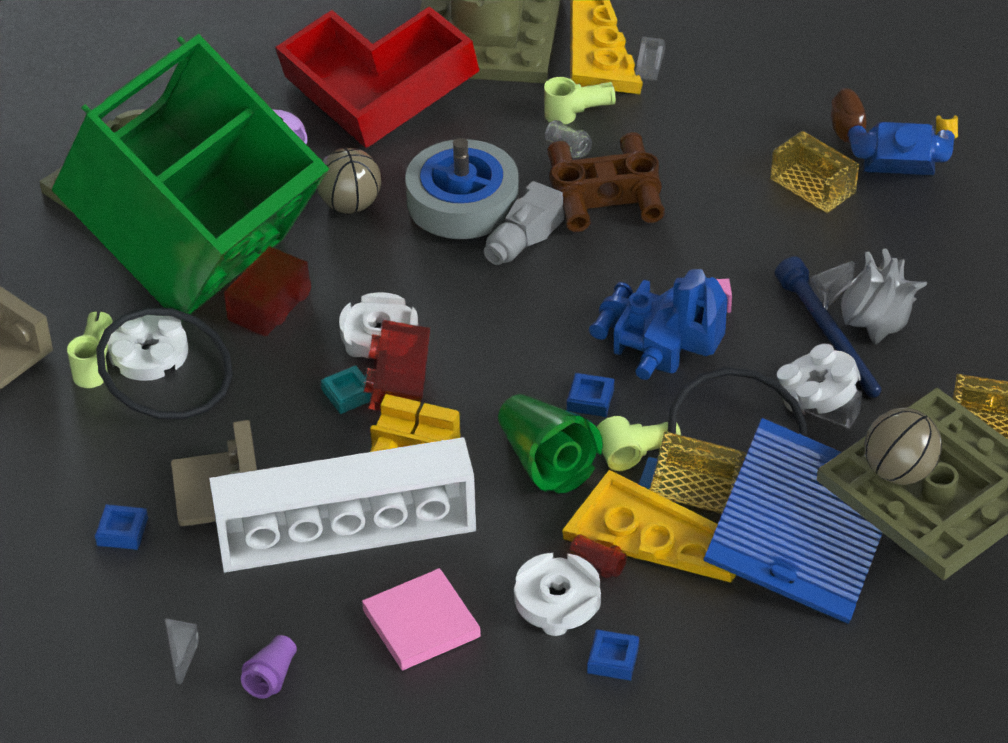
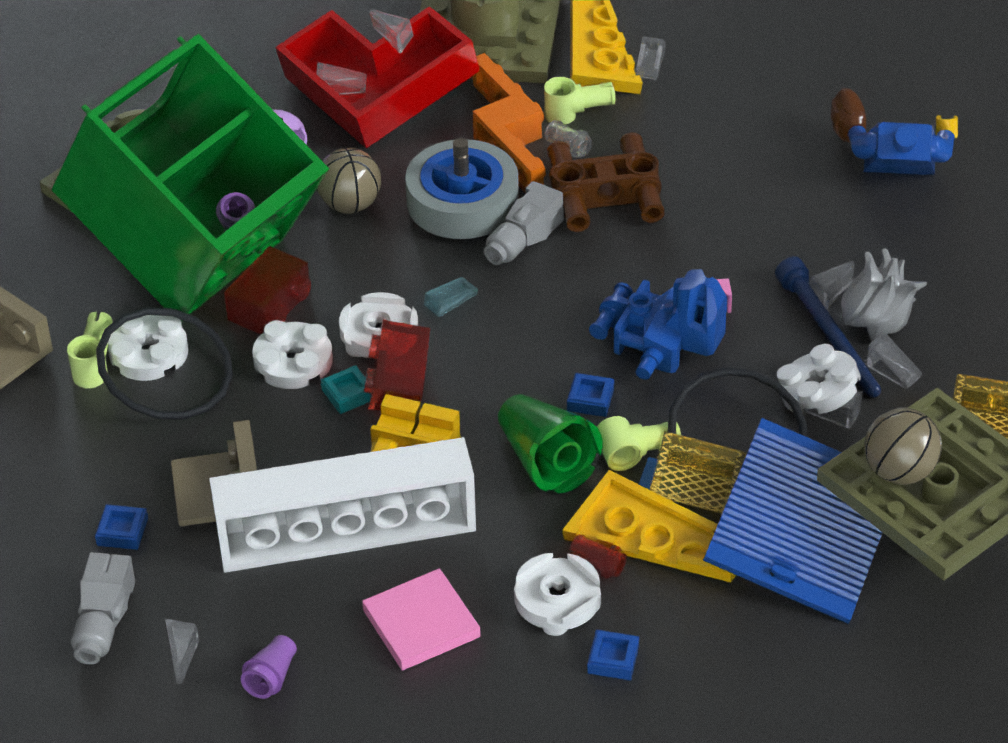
(103, 603): none -> light grey piece
(233, 208): none -> medium lavender cone
(311, 357): none -> white plate
(341, 79): none -> clear piece
(393, 28): none -> clear piece
(449, 296): none -> clear light blue piece
(509, 120): none -> orange bracket
(814, 171): clear yellow panel -> none
(892, 362): none -> clear piece

